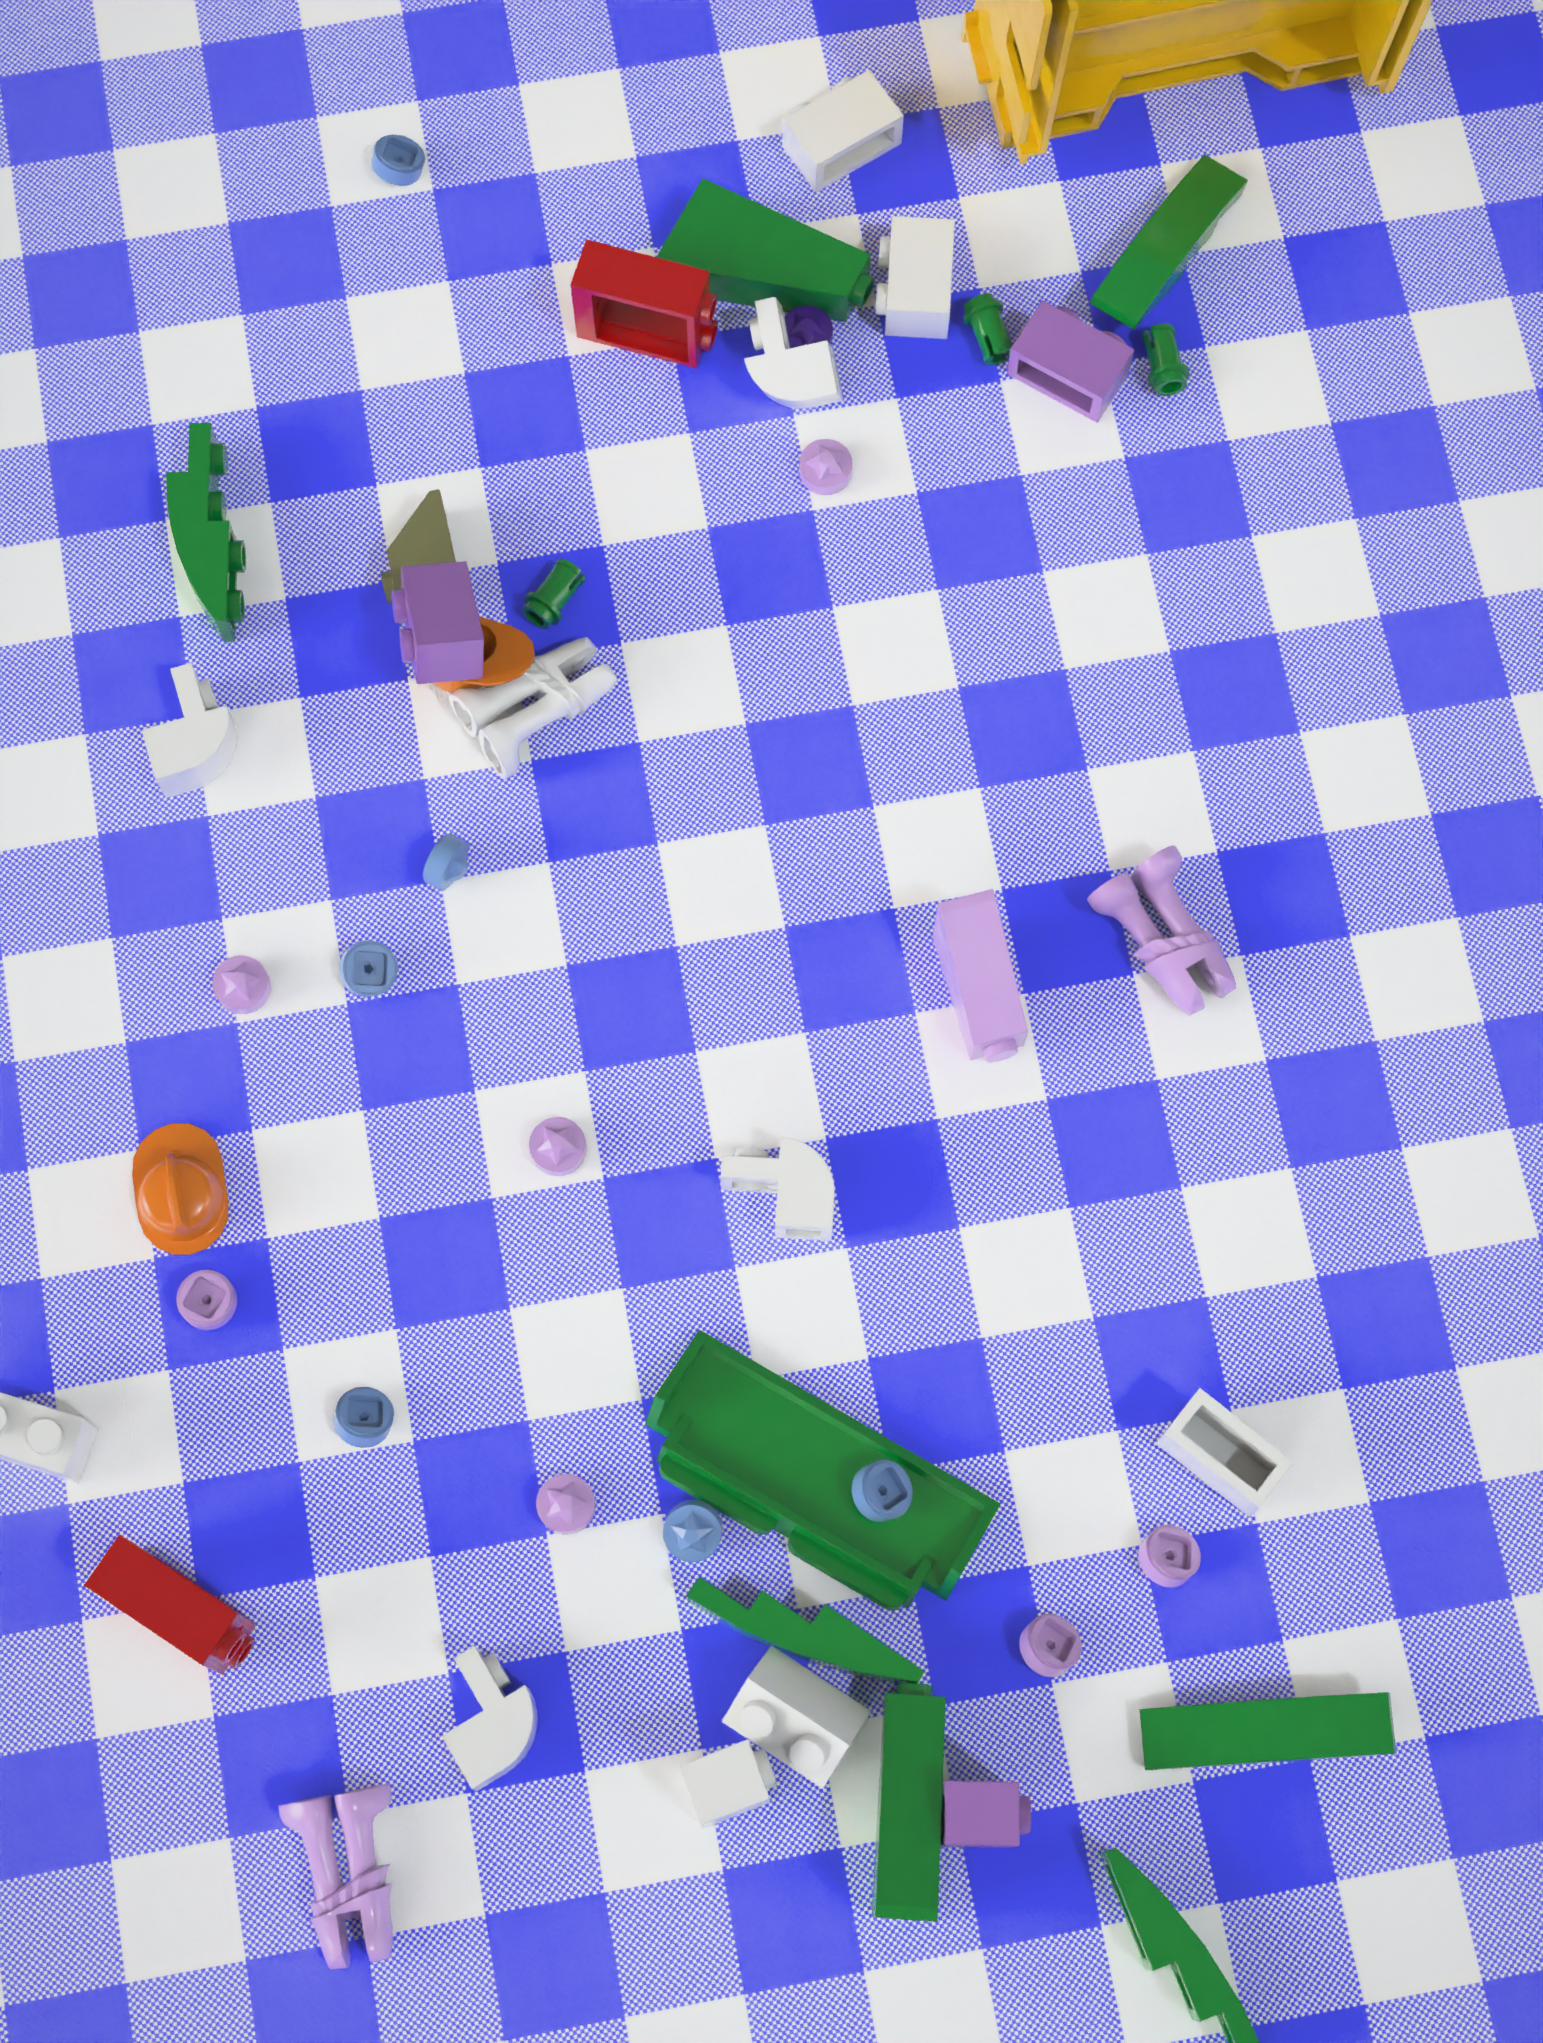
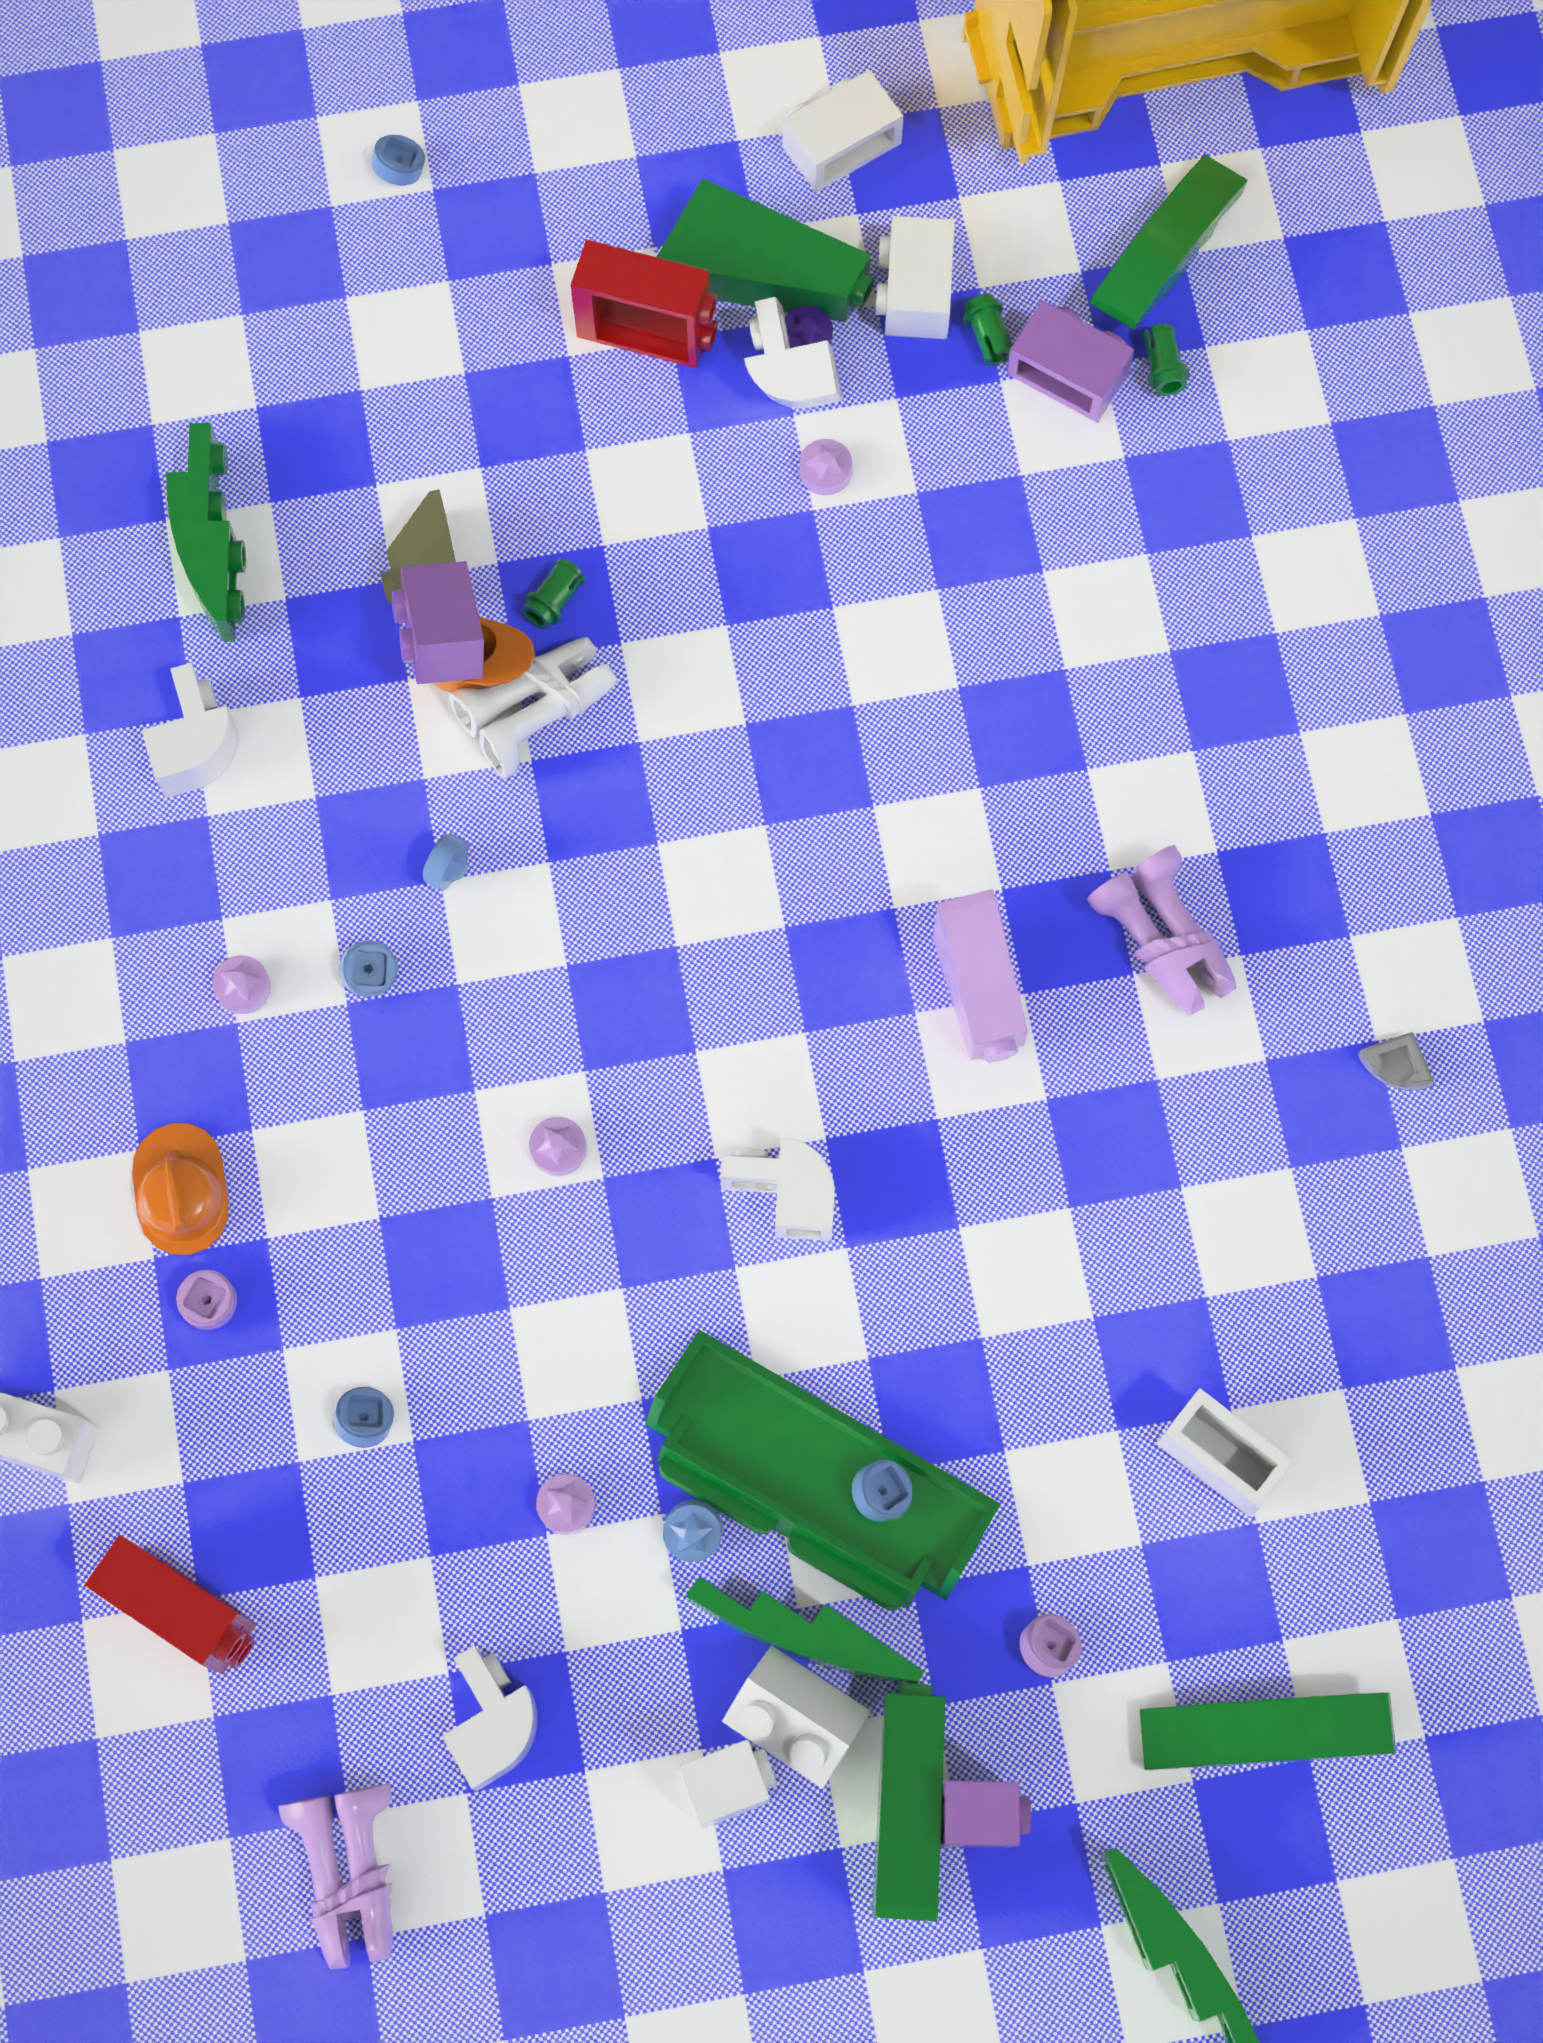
(1169, 1556): lavender tile -> none
(1398, 1063): none -> light grey tile

